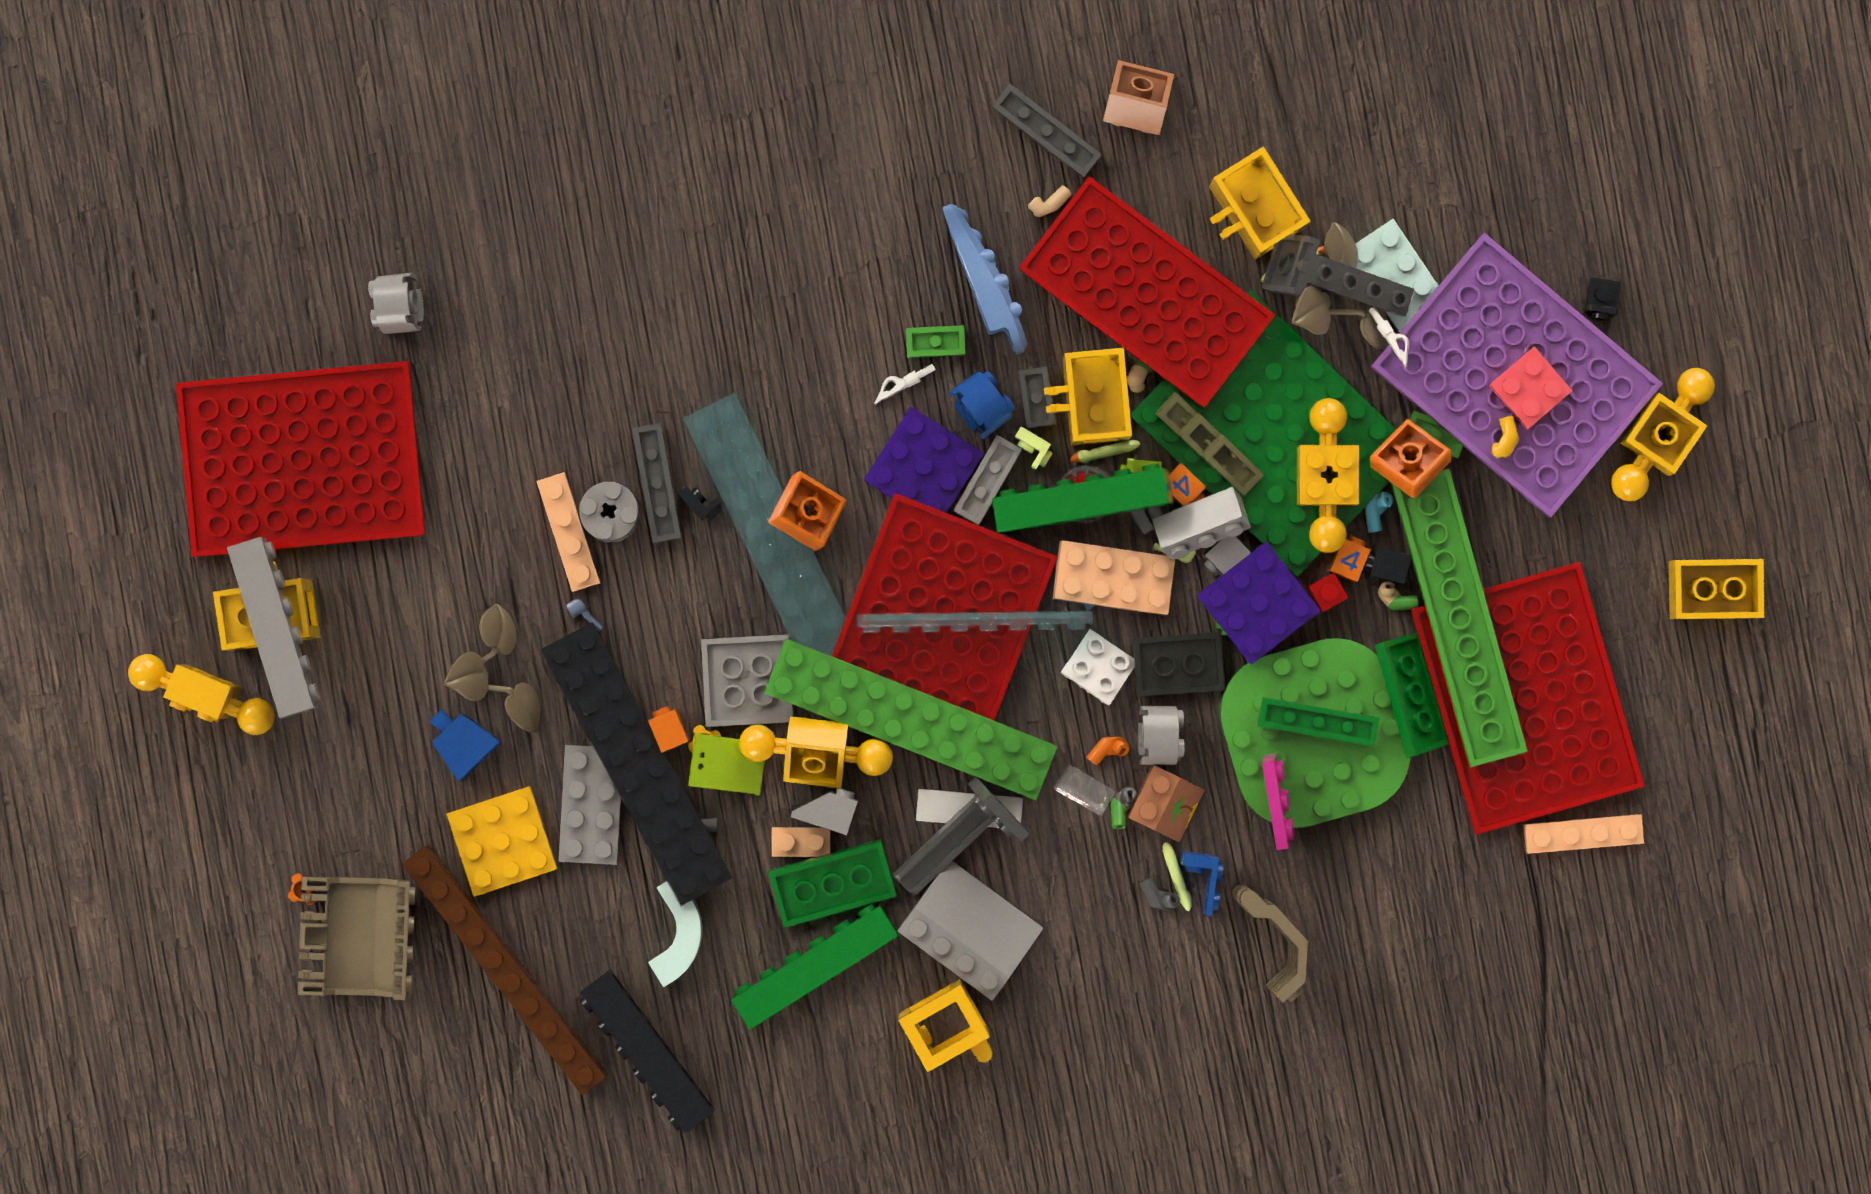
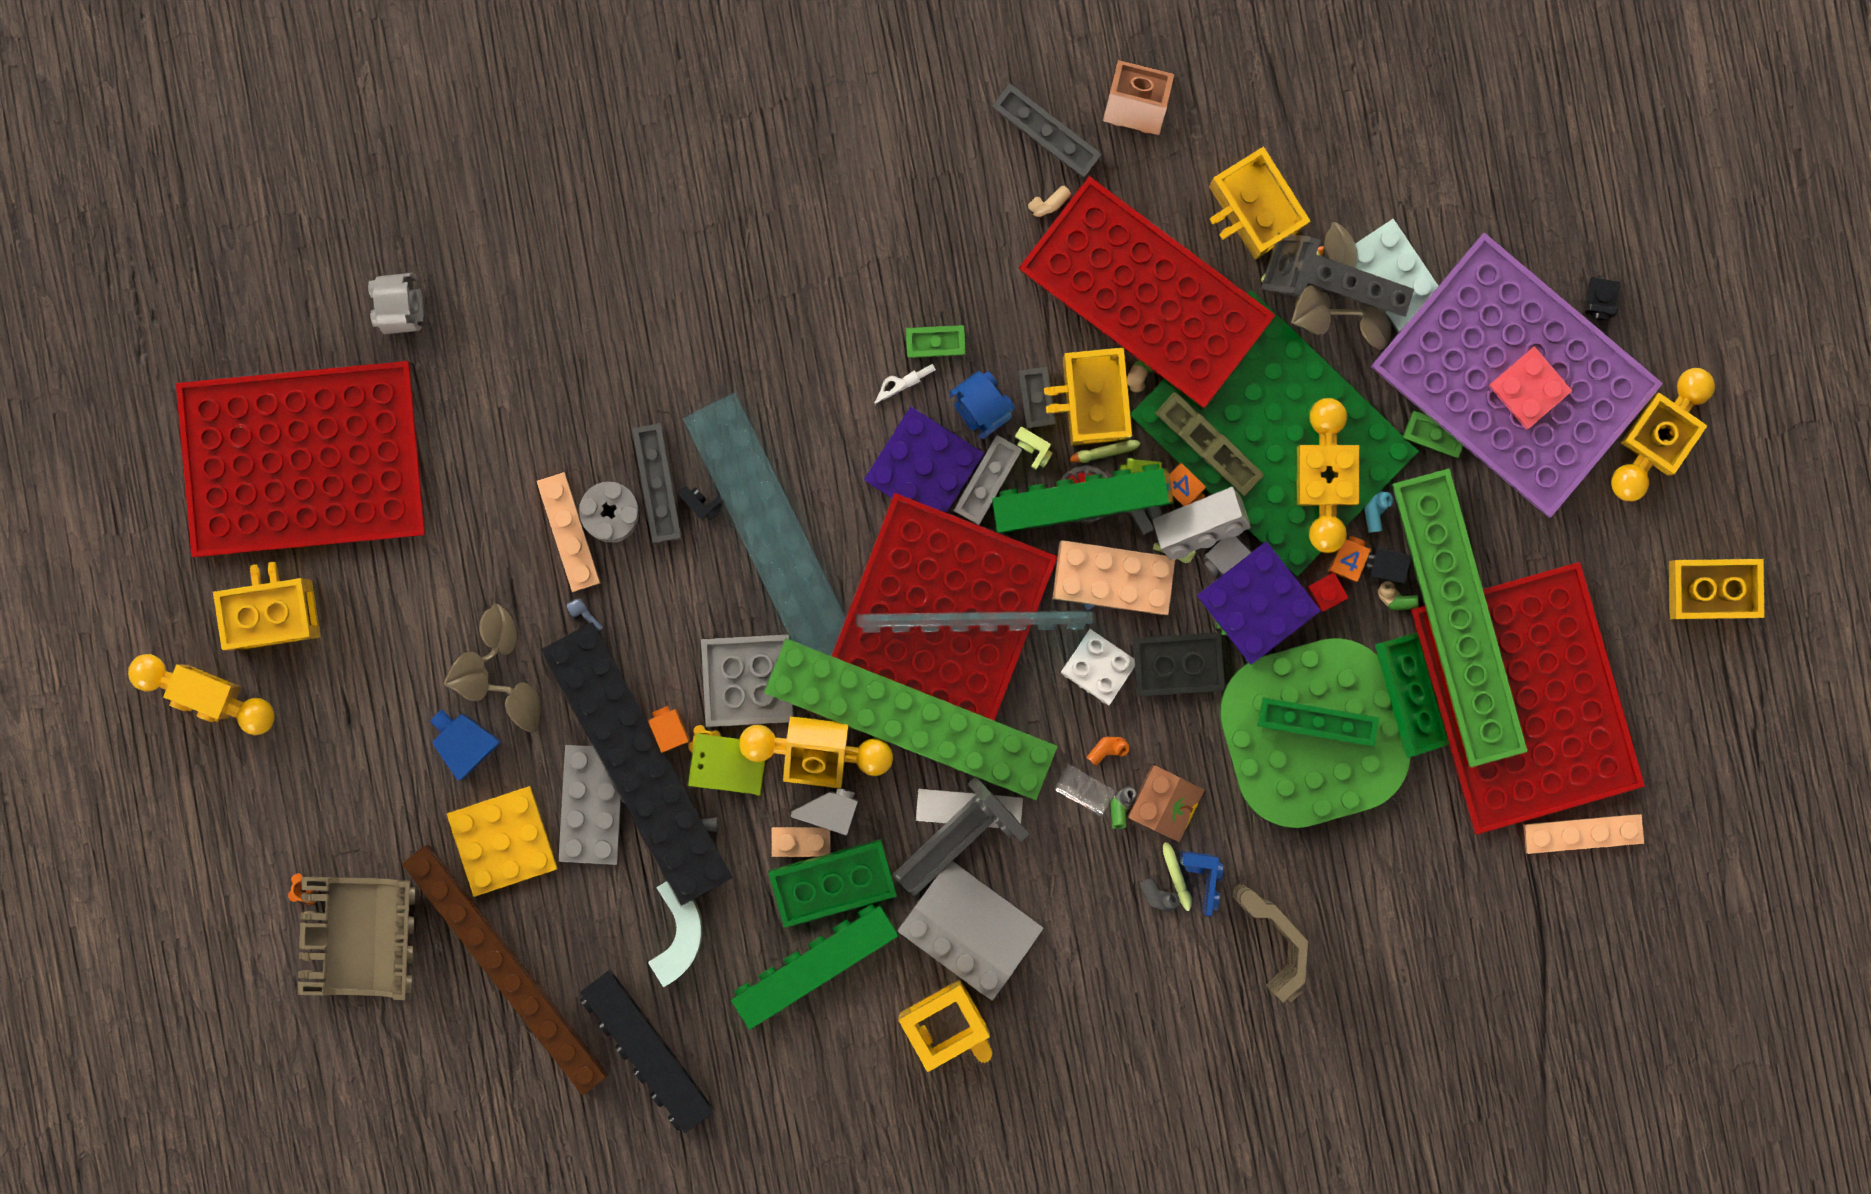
(273, 627): light grey brick -> none
(823, 507): orange brick -> none
(986, 282): medium blue animal -> none
(1160, 735): light grey brick -> none
(1278, 801): dark pink plate -> none
(1392, 338): white hand -> none
(1410, 442): orange brick -> none
(1509, 439): yellow arm -> none

